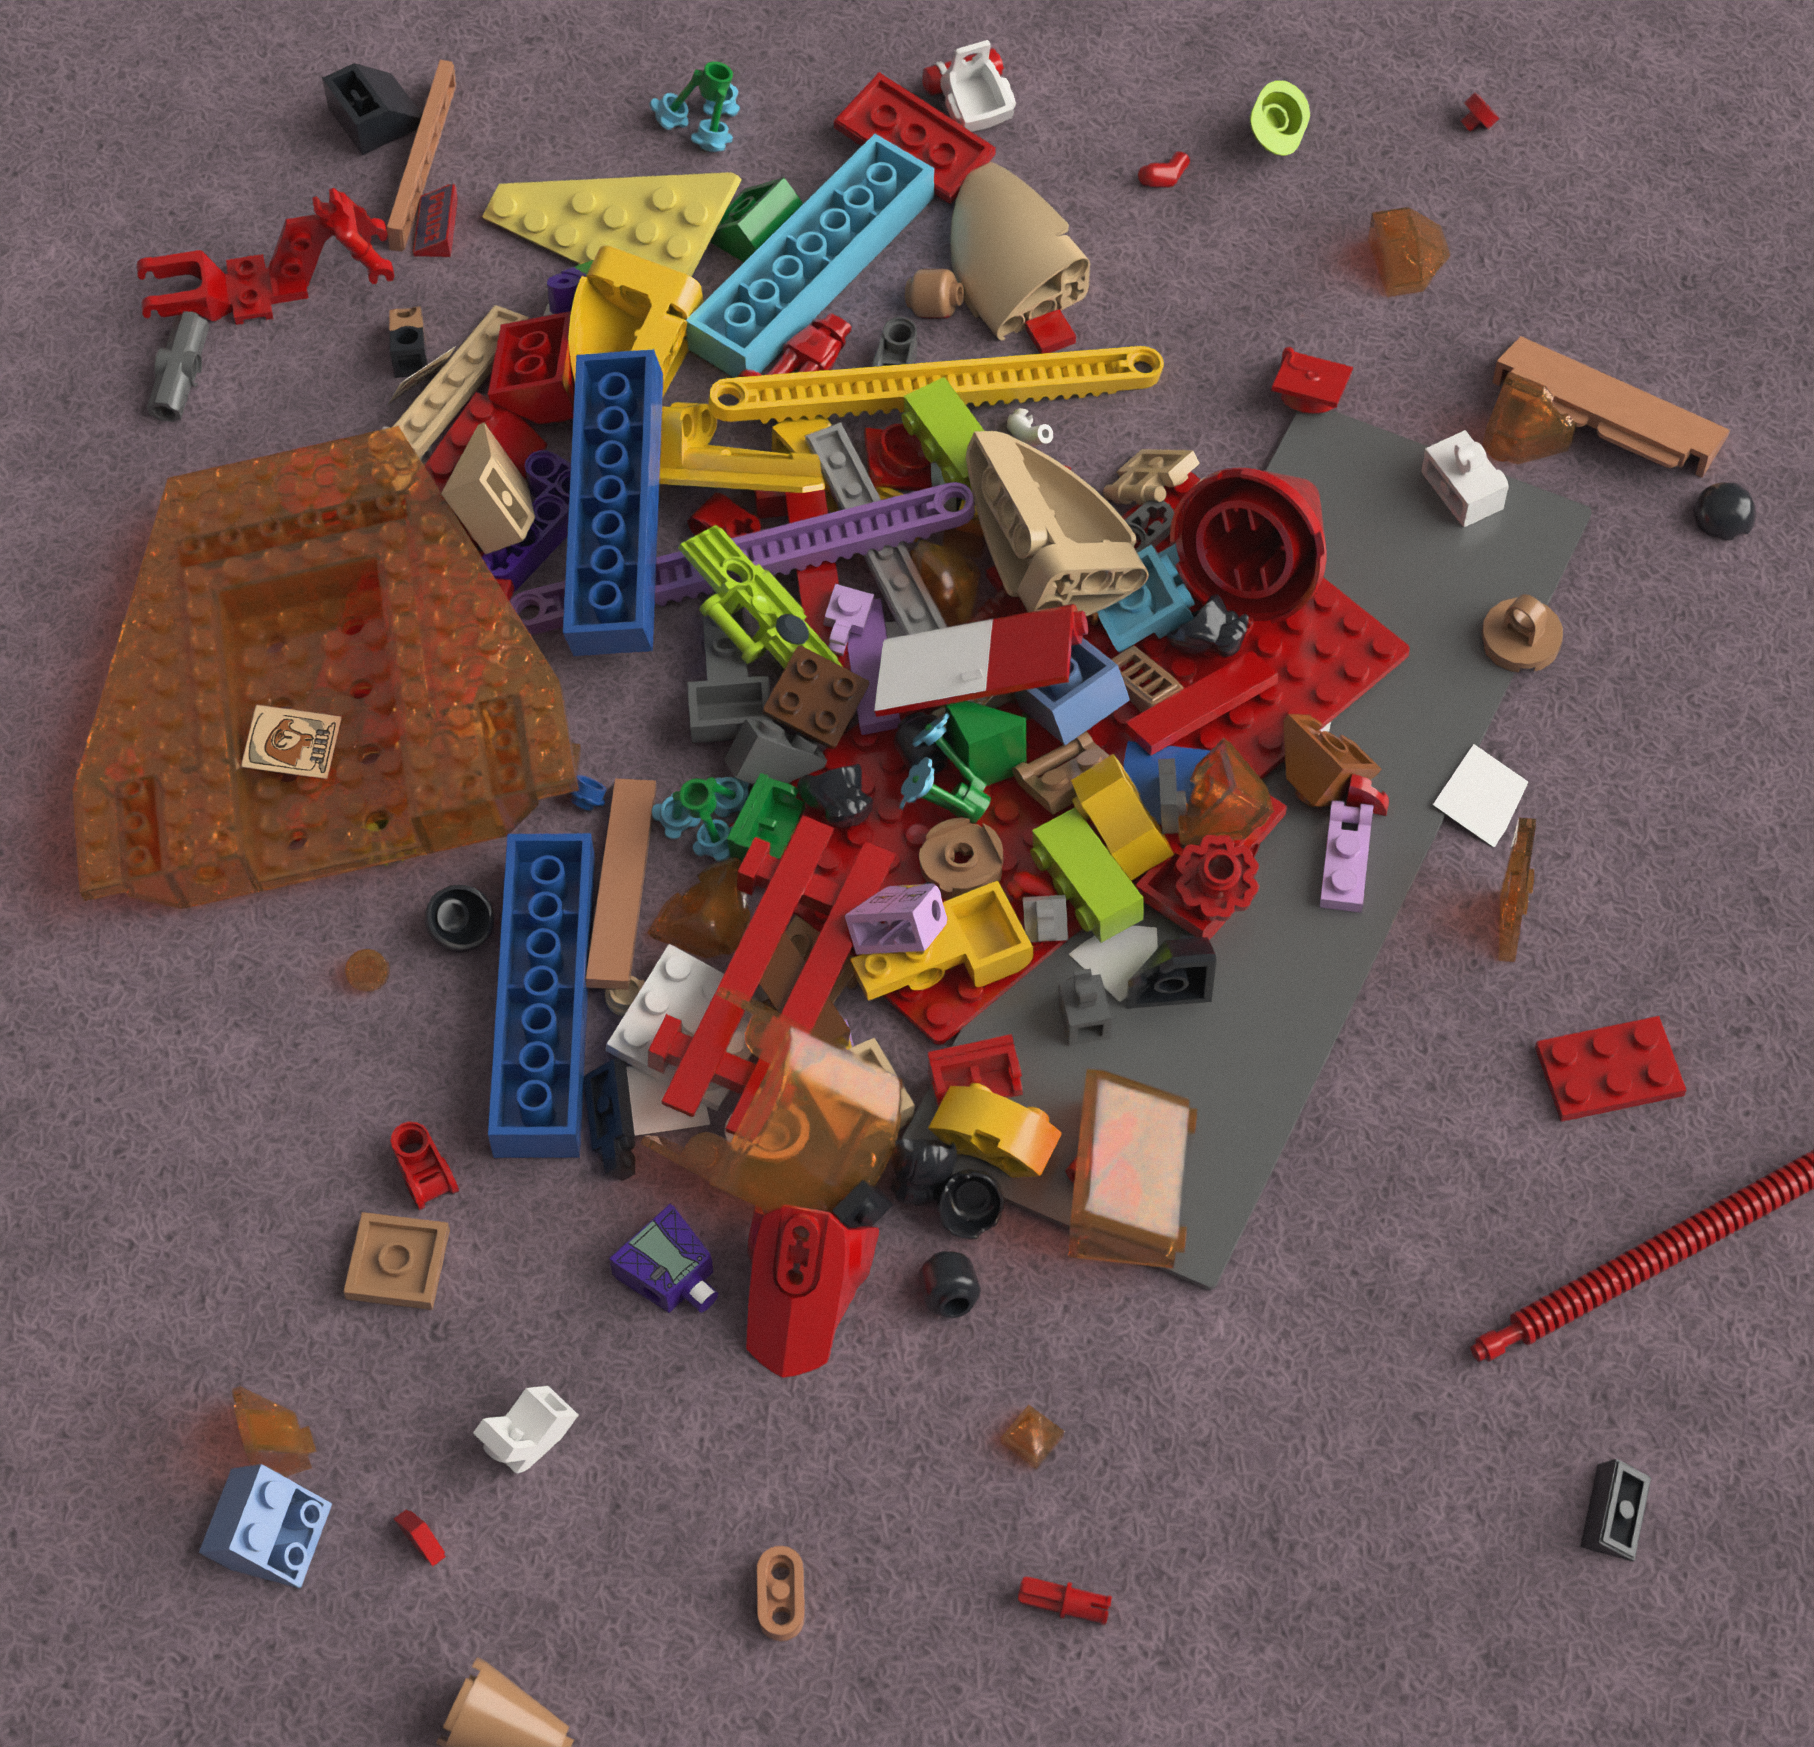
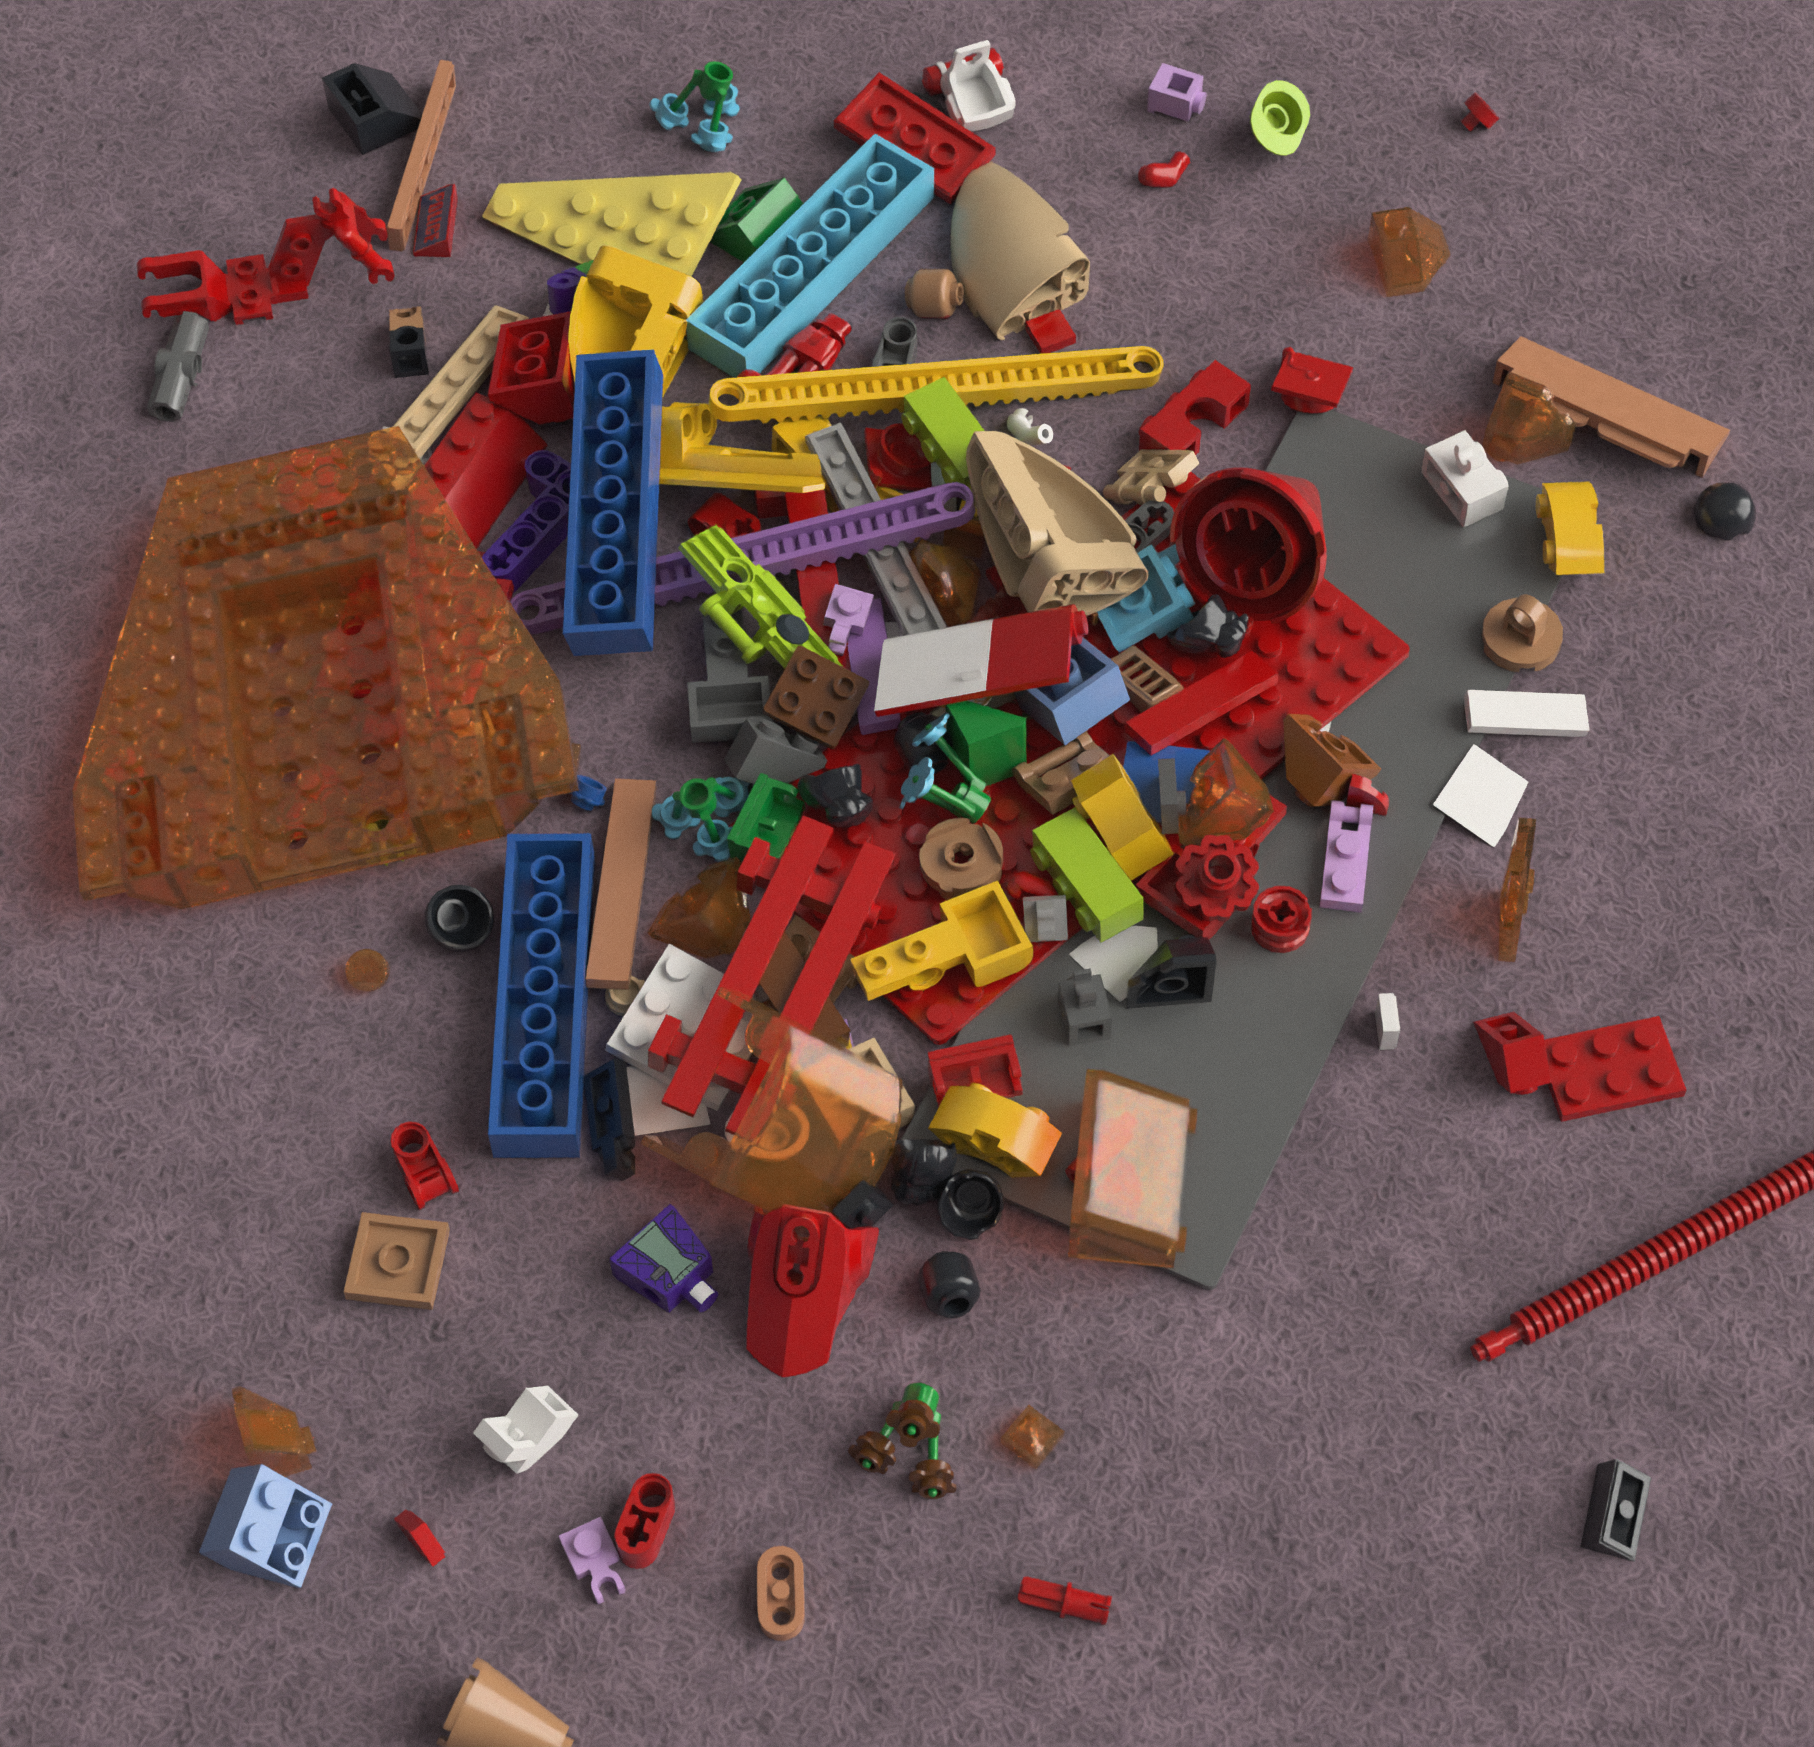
(291, 741): tan sticker -> none
(421, 375): sticker -> none
(489, 494): tan slope -> none
(591, 1553): none -> lavender plate
(655, 1521): none -> red beam
(911, 915): lavender torso -> none
(913, 1420): none -> reddish brown plant
(1176, 92): none -> lavender brick
(1210, 395): none -> red arch
(1277, 935): none -> red wheel
(1387, 1021): none -> white tile
(1514, 1052): none -> red slope
(1526, 713): none -> white tile
(1571, 529): none -> yellow brick

